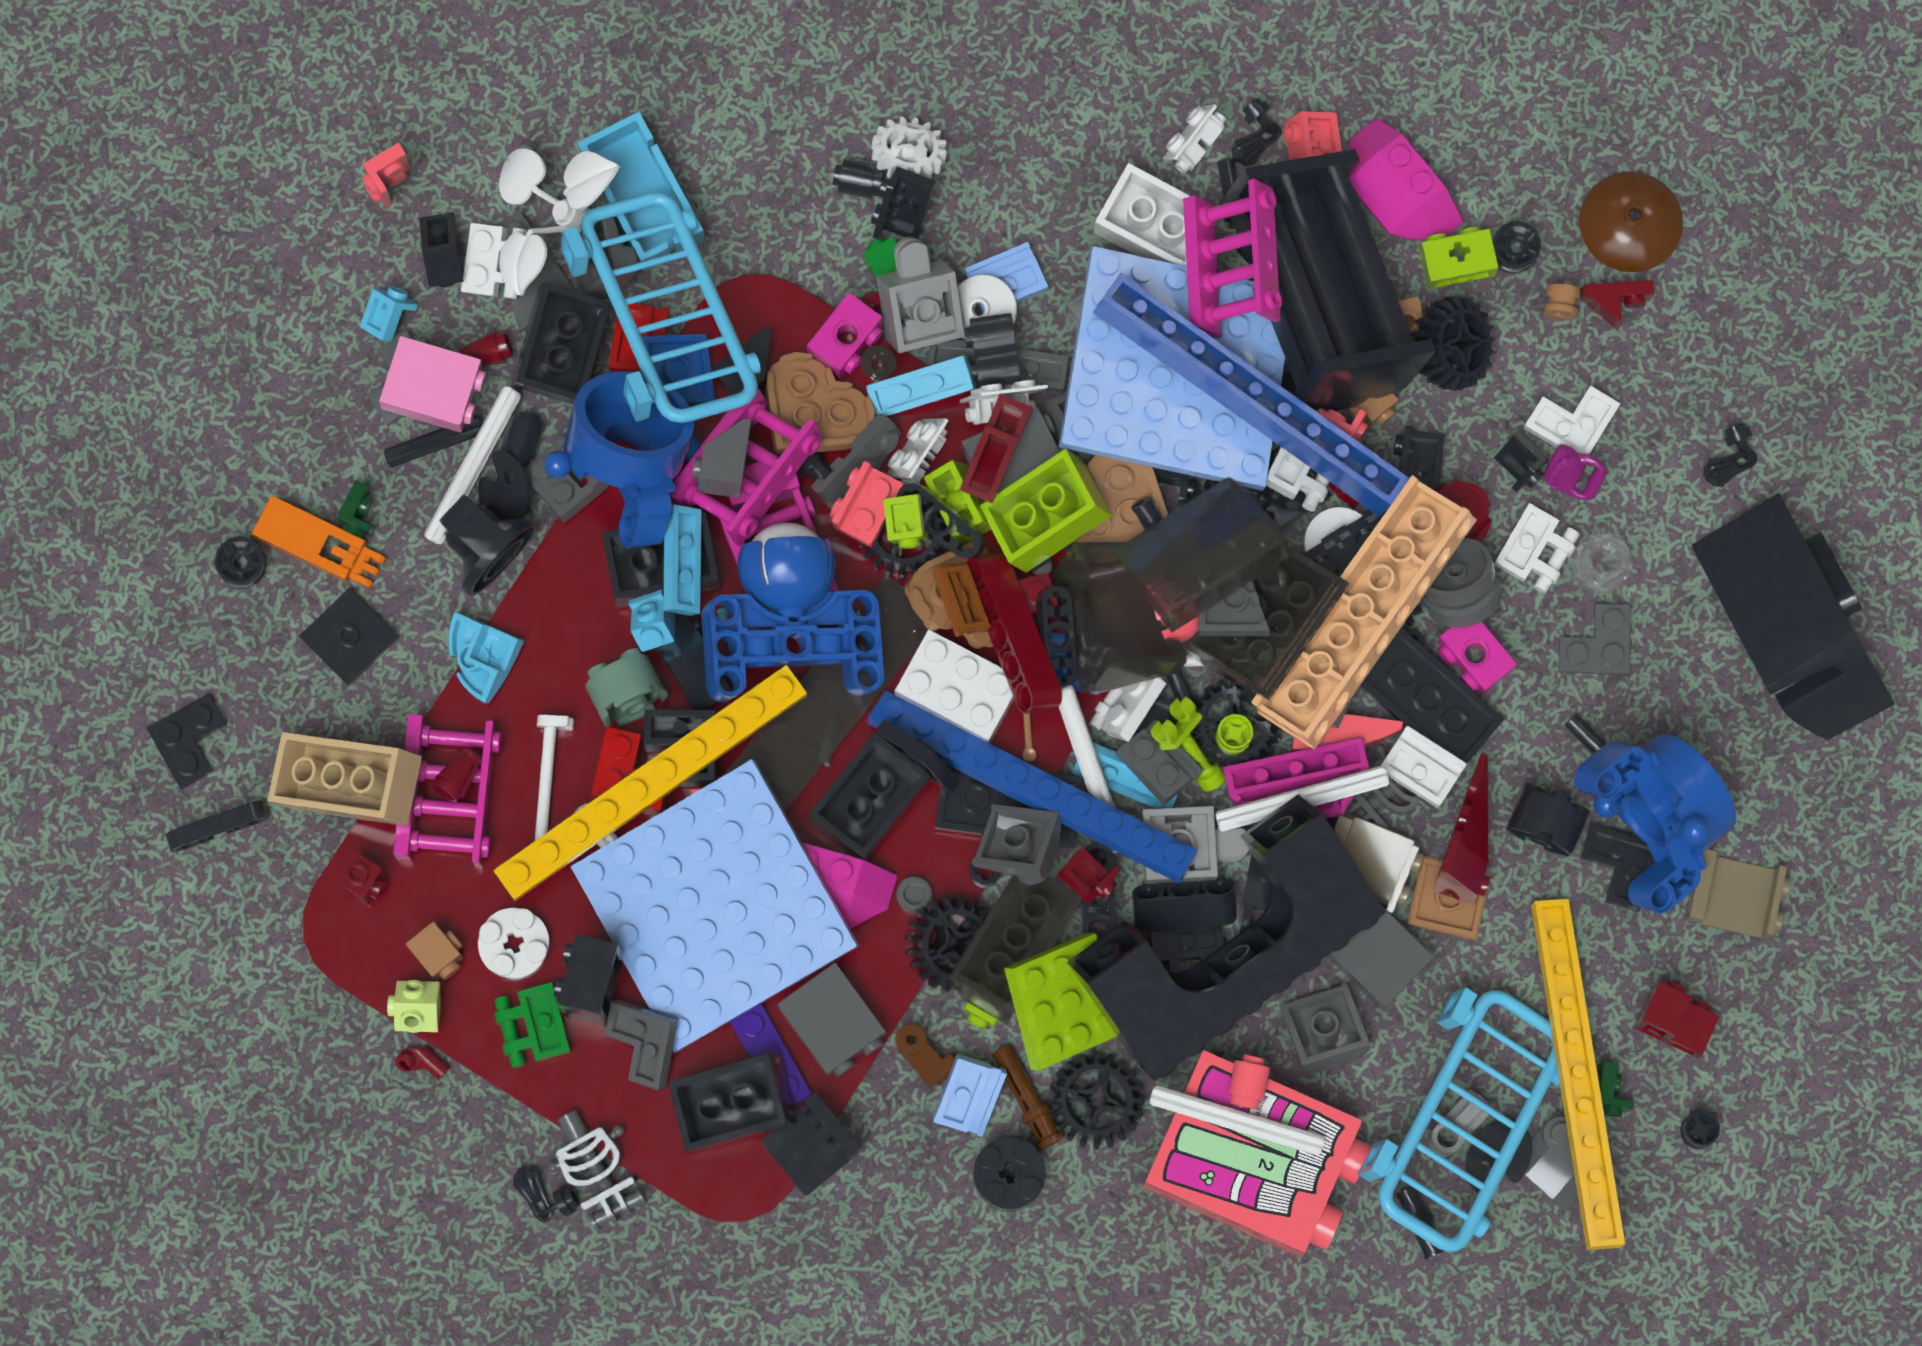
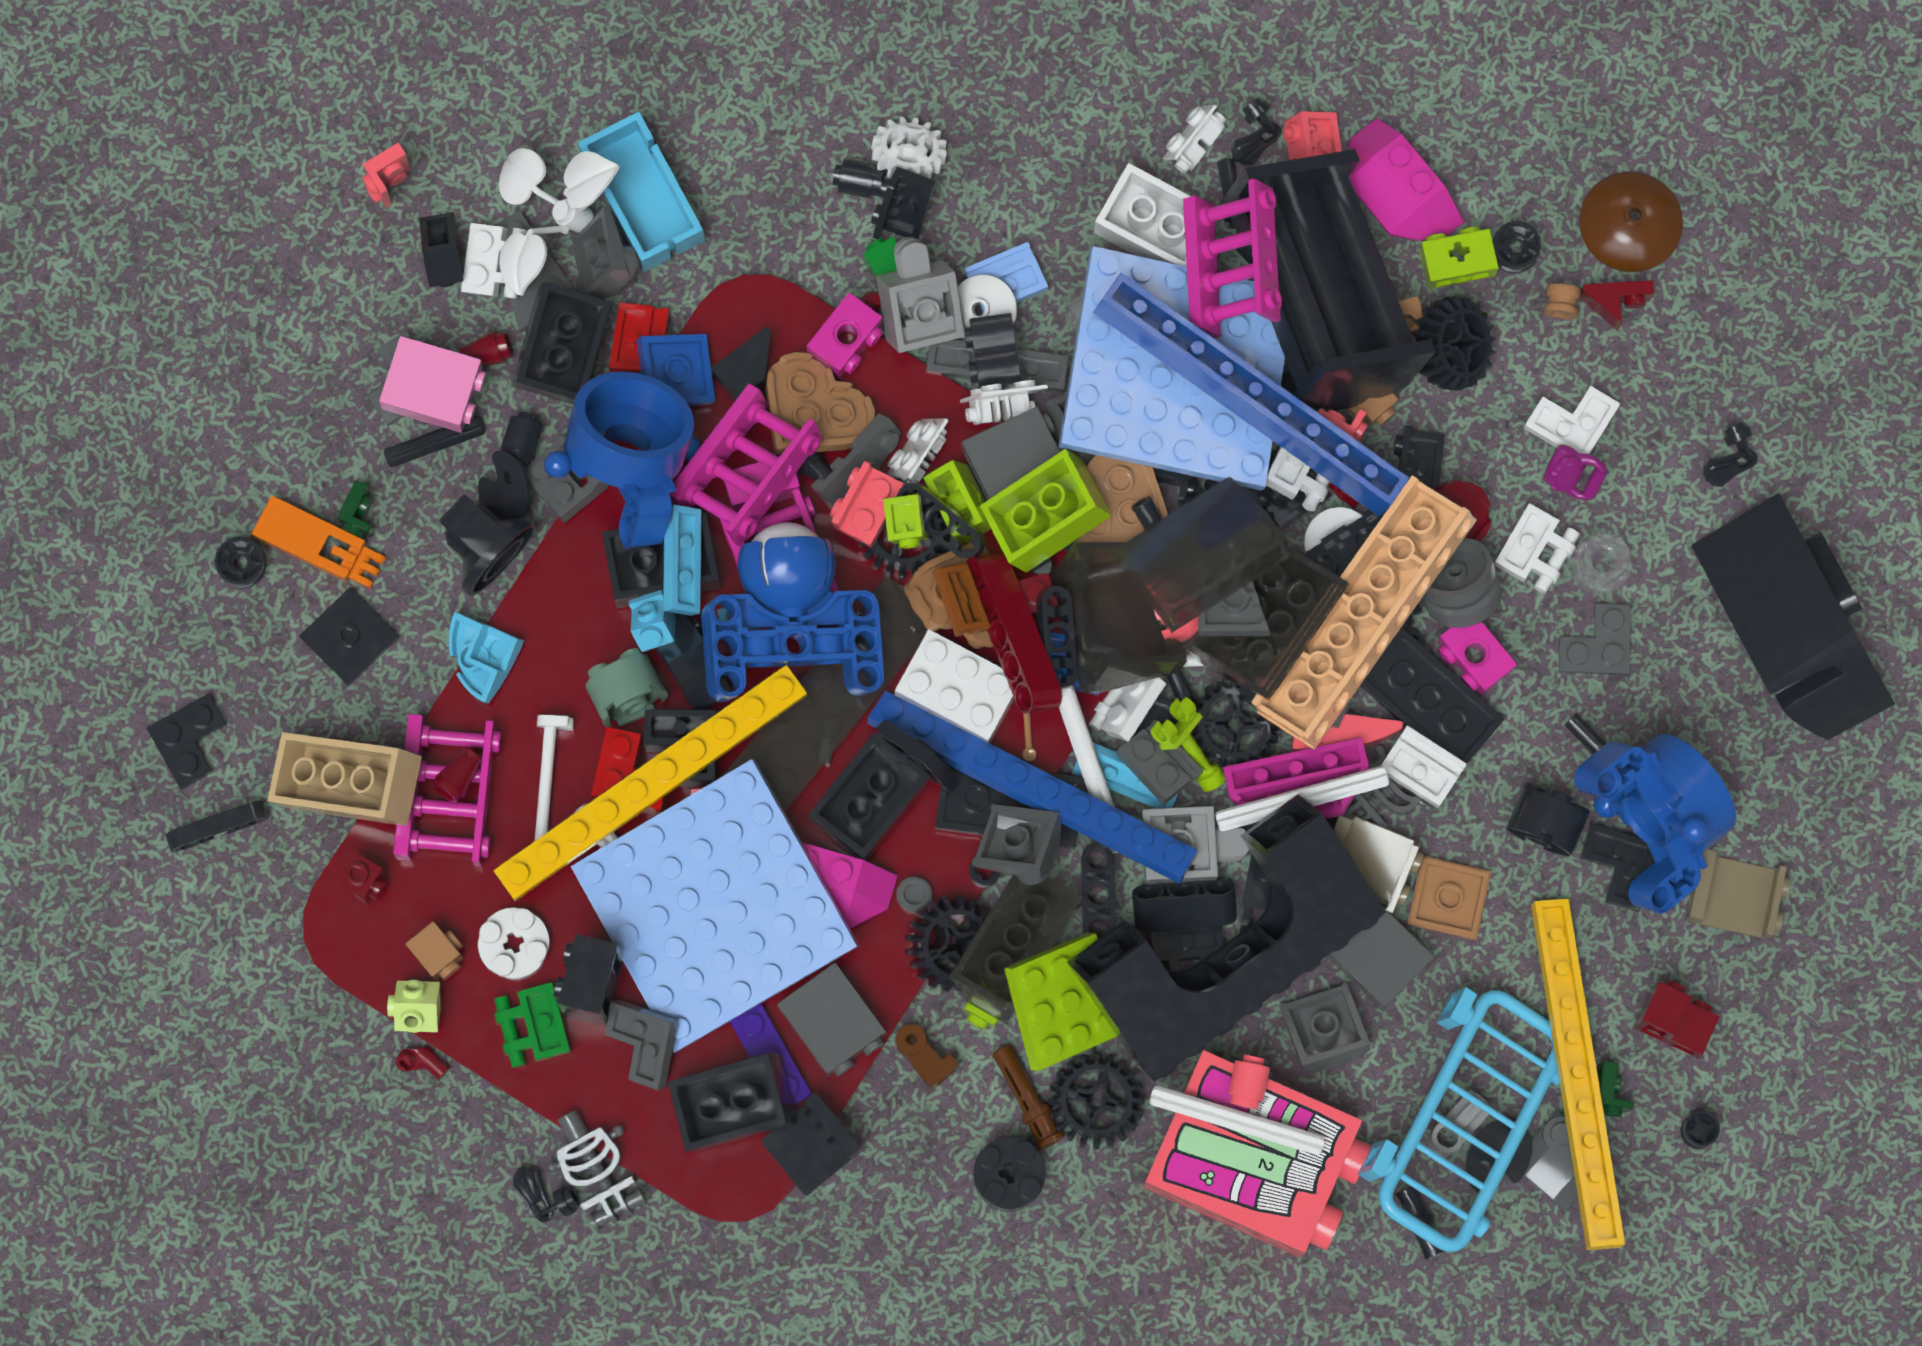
(385, 311): medium azure bracket -> none
(475, 459): white axle -> none
(641, 394): medium azure bar -> none
(723, 462): dark grey slope -> none
(876, 356): clear smoke cone -> none
(921, 386): medium azure plate -> none
(969, 1095): light blue plate -> none
(996, 448): dark red slope -> none
(1088, 876): dark red bracket -> none
(1238, 729): lime wheel -> none
(1466, 856): dark red wedge -> none
(1522, 461): black bracket -> none

